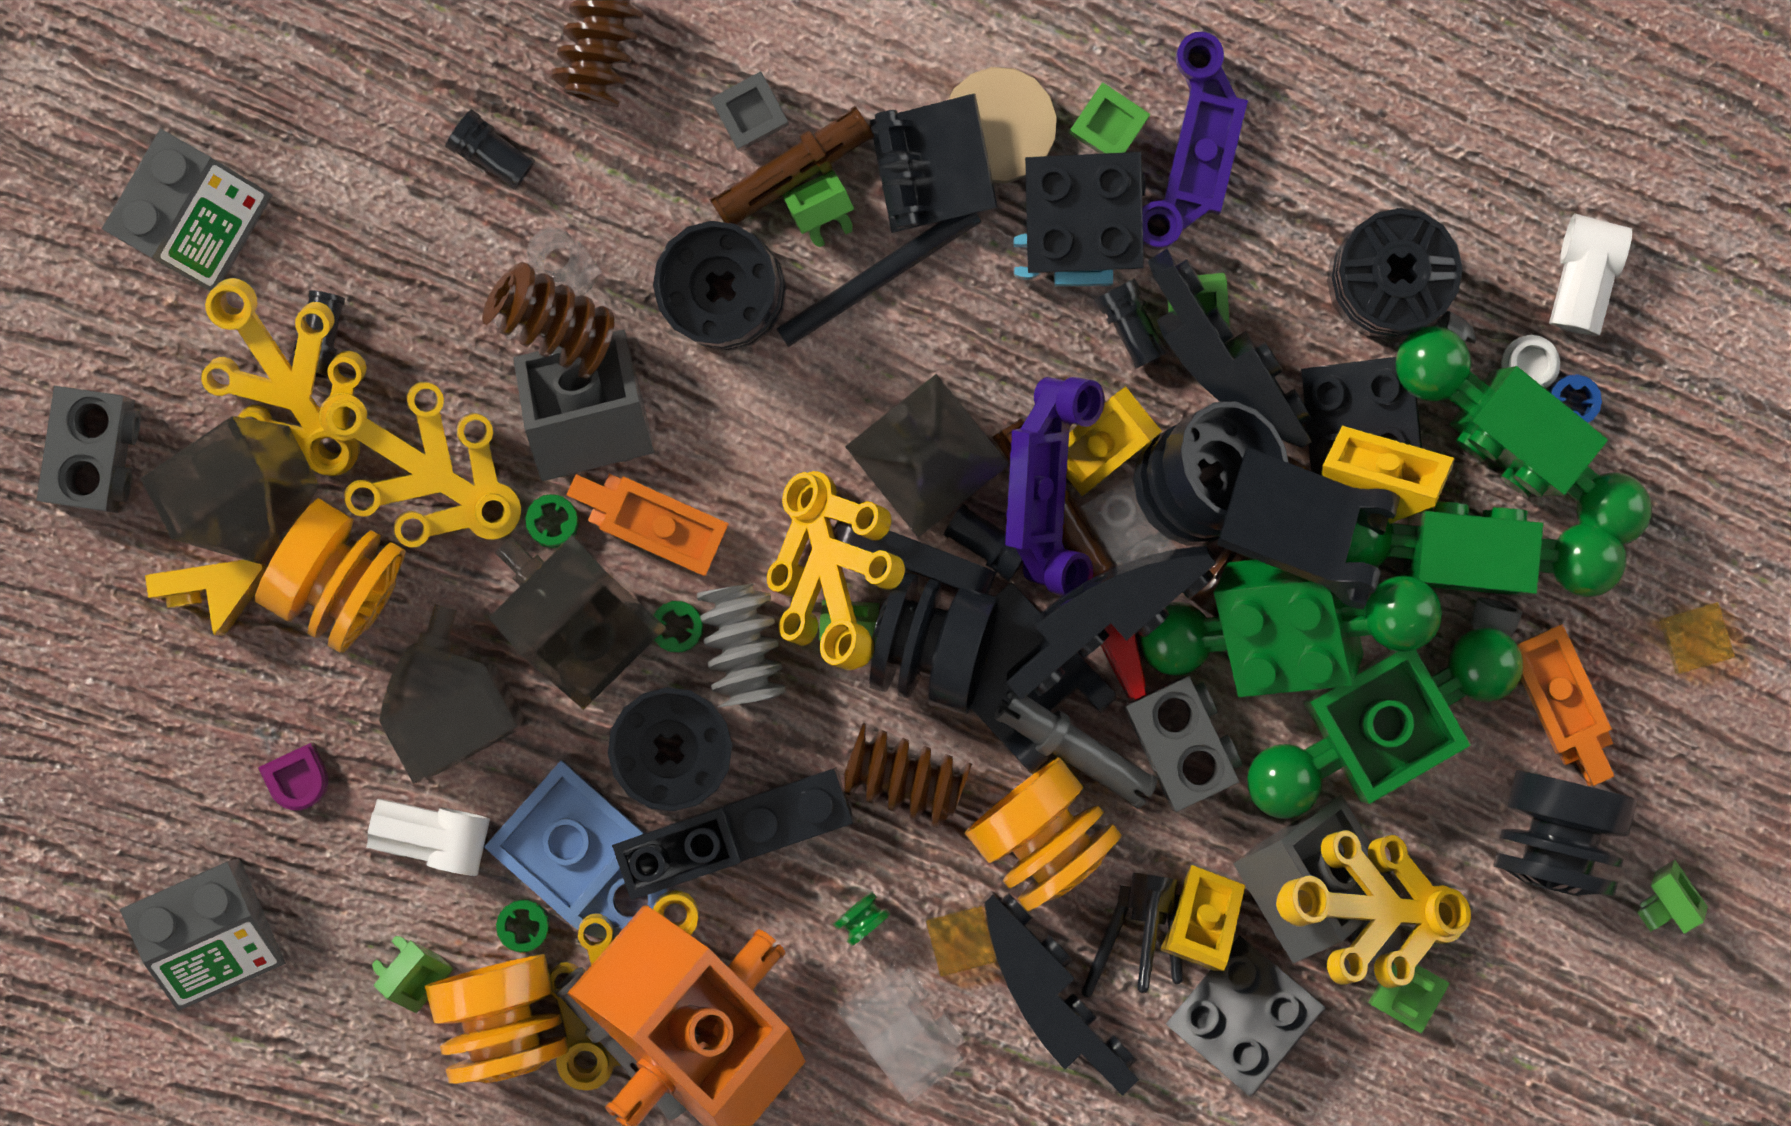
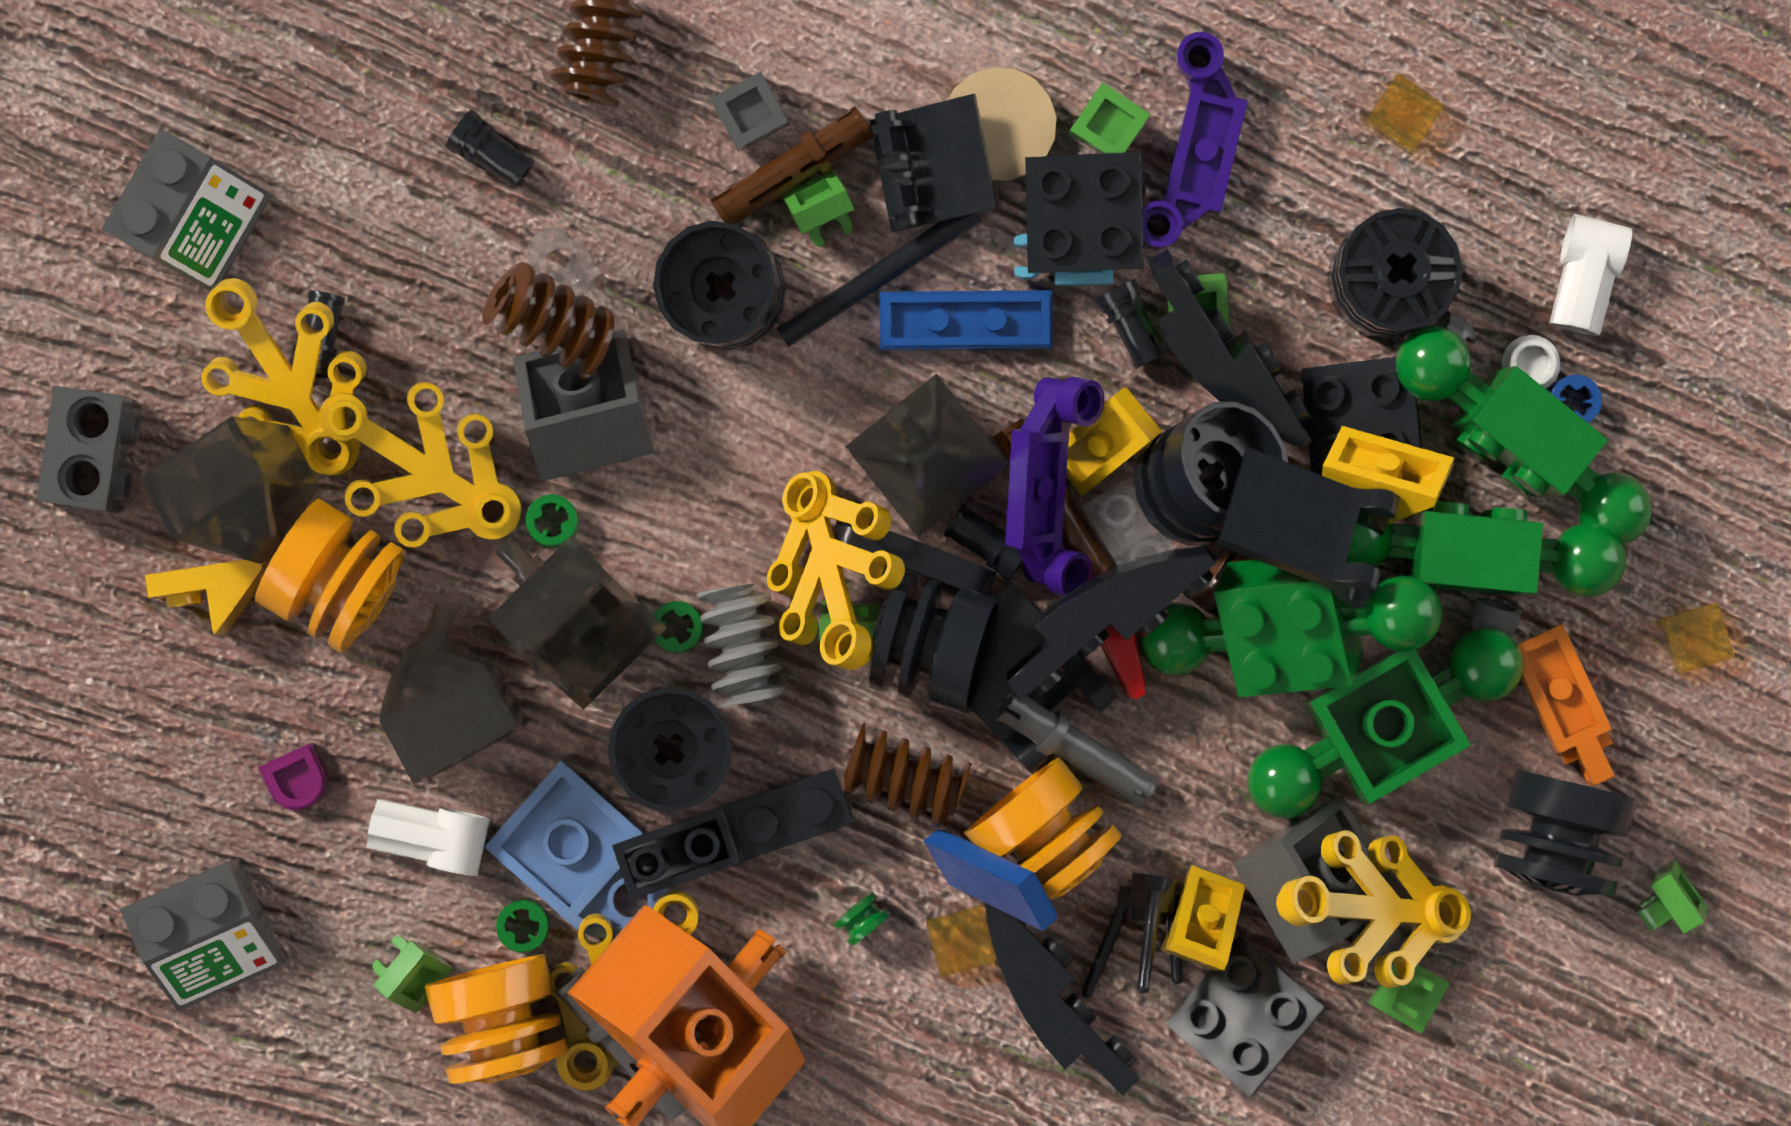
(652, 520): orange hinge -> none
(902, 1031): clear brick -> none
(966, 320): none -> blue tile
(991, 879): none -> blue tile
(1169, 749): dark grey brick -> none
(1404, 114): none -> clear yellow tile

